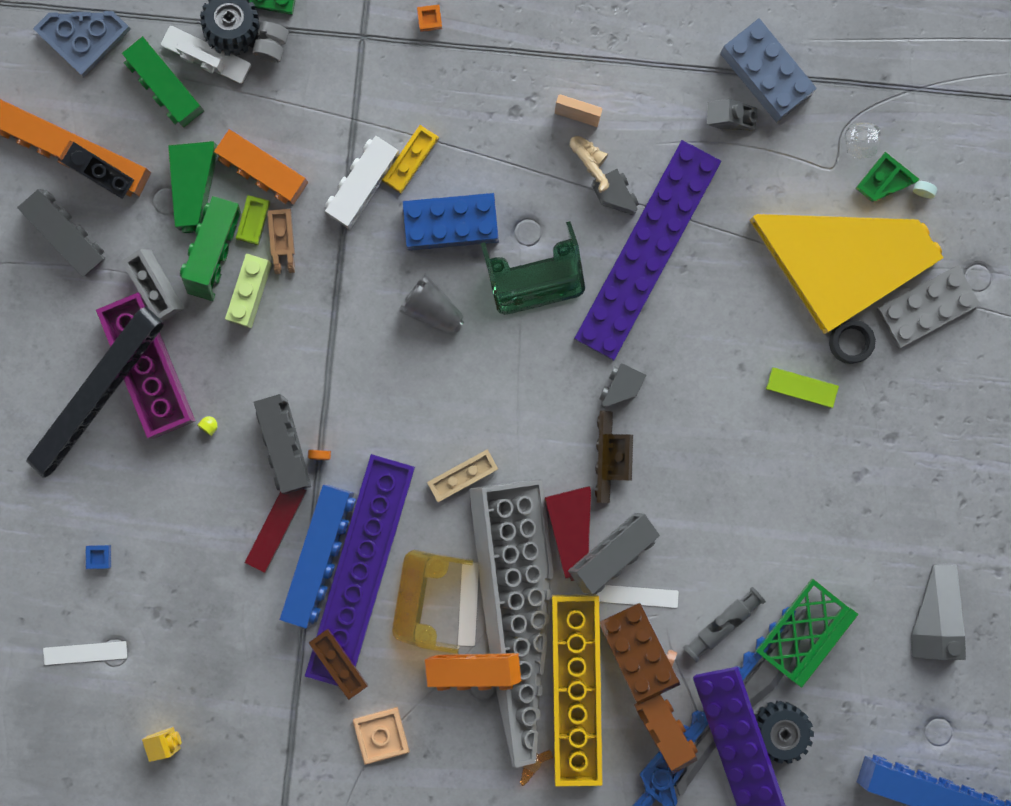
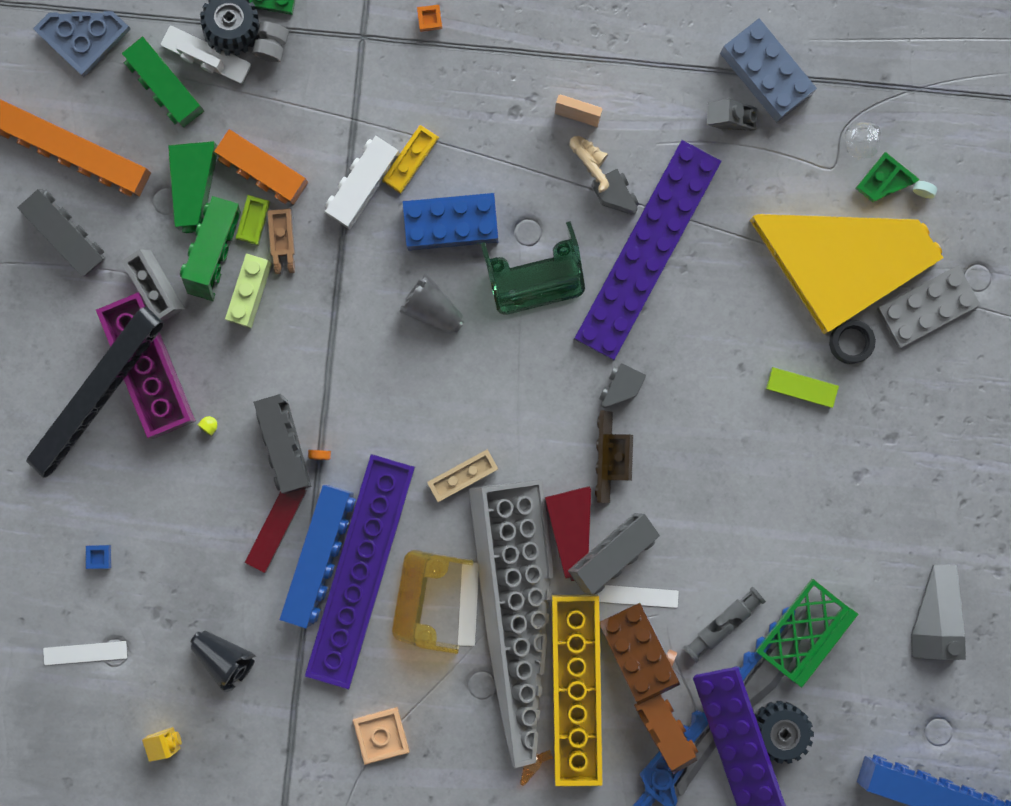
(95, 169): black slope -> none
(222, 659): none -> black cone
(338, 664): reddish brown plate -> none
(473, 671): orange brick -> none

